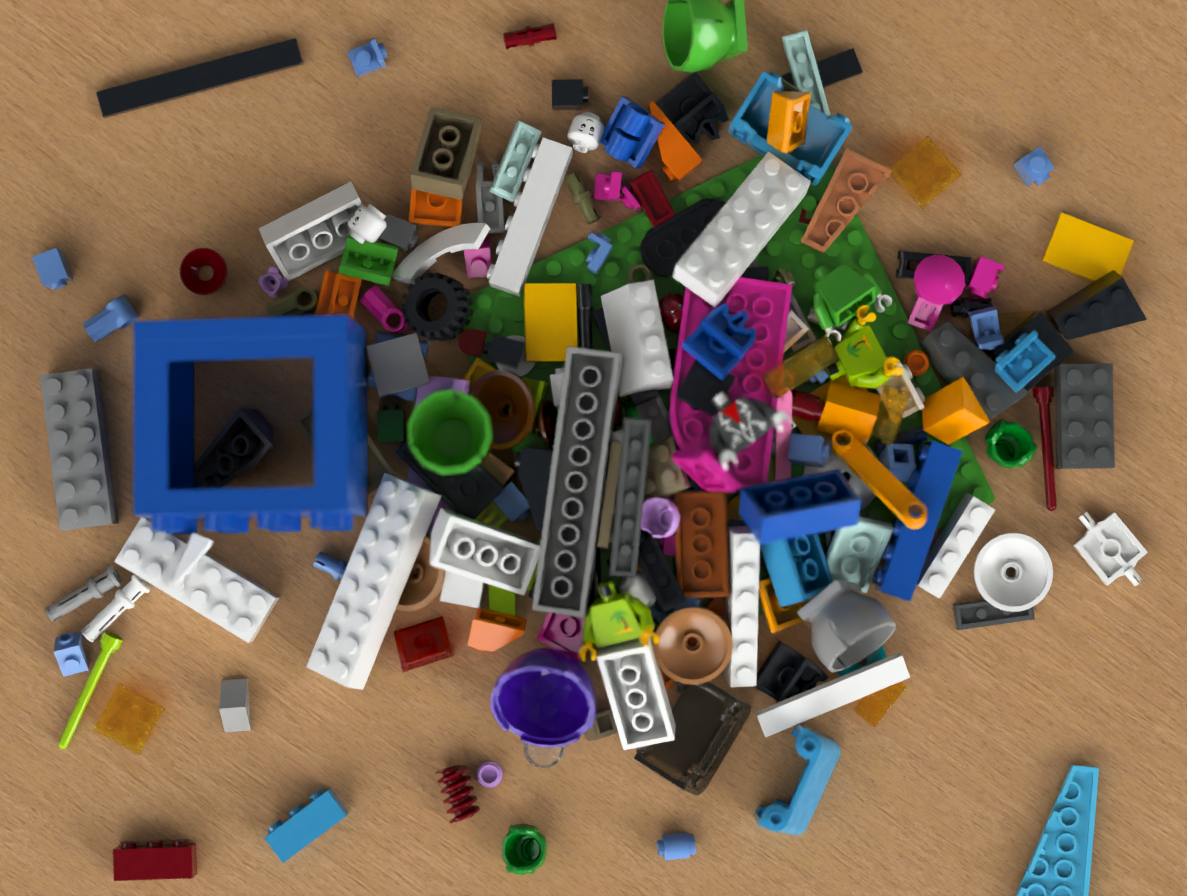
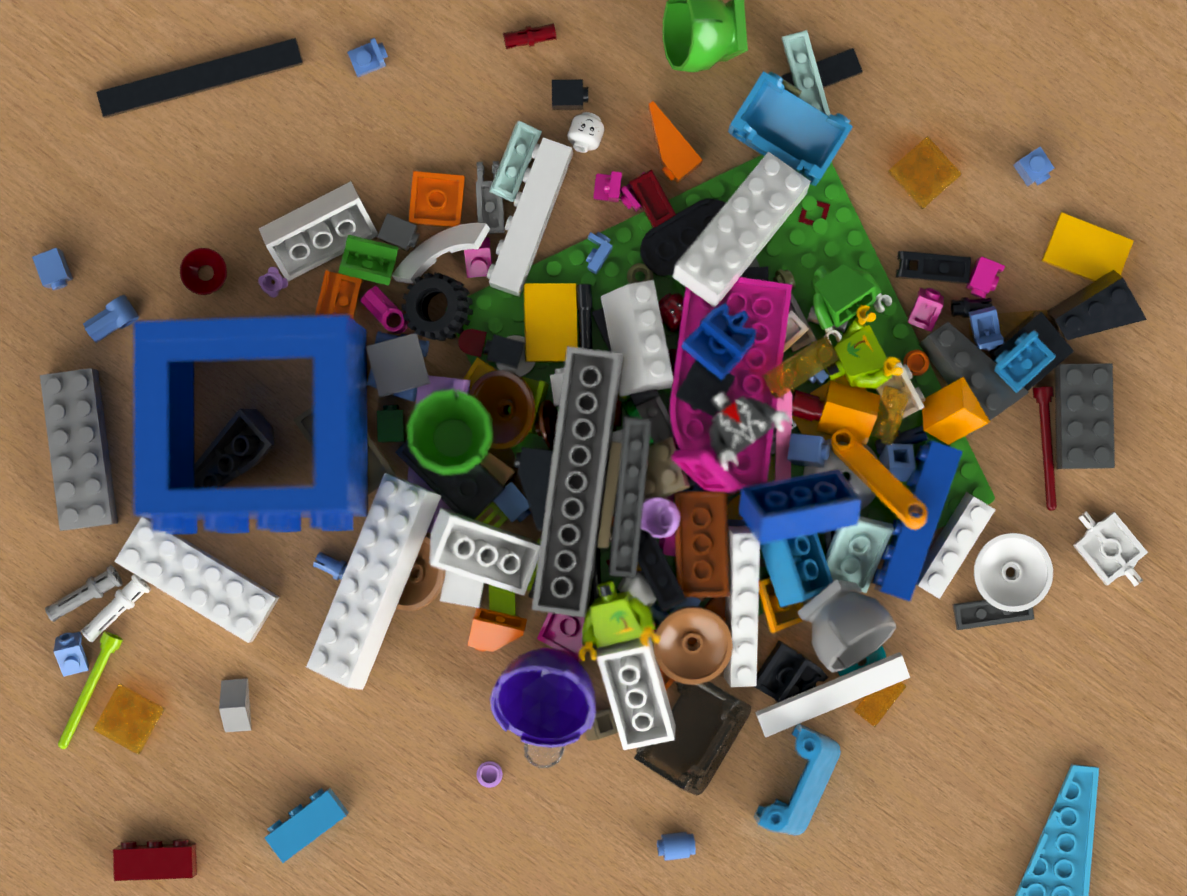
(193, 553): white slope -> none
(291, 305): olive piece -> none
(367, 224): white head -> none
(423, 644): clear red slope -> none
(446, 153): dark tan brick -> none
(458, 792): dark red piece -> none
(523, 849): green hair -> none
(583, 197): olive pin -> none
(631, 133): blue plate -> none
(693, 109): black plate -> none
(788, 119): light orange slope -> none
(847, 192): nougat wing -> none
(939, 279): dark pink dish -> none
(1009, 444): green hair -> none

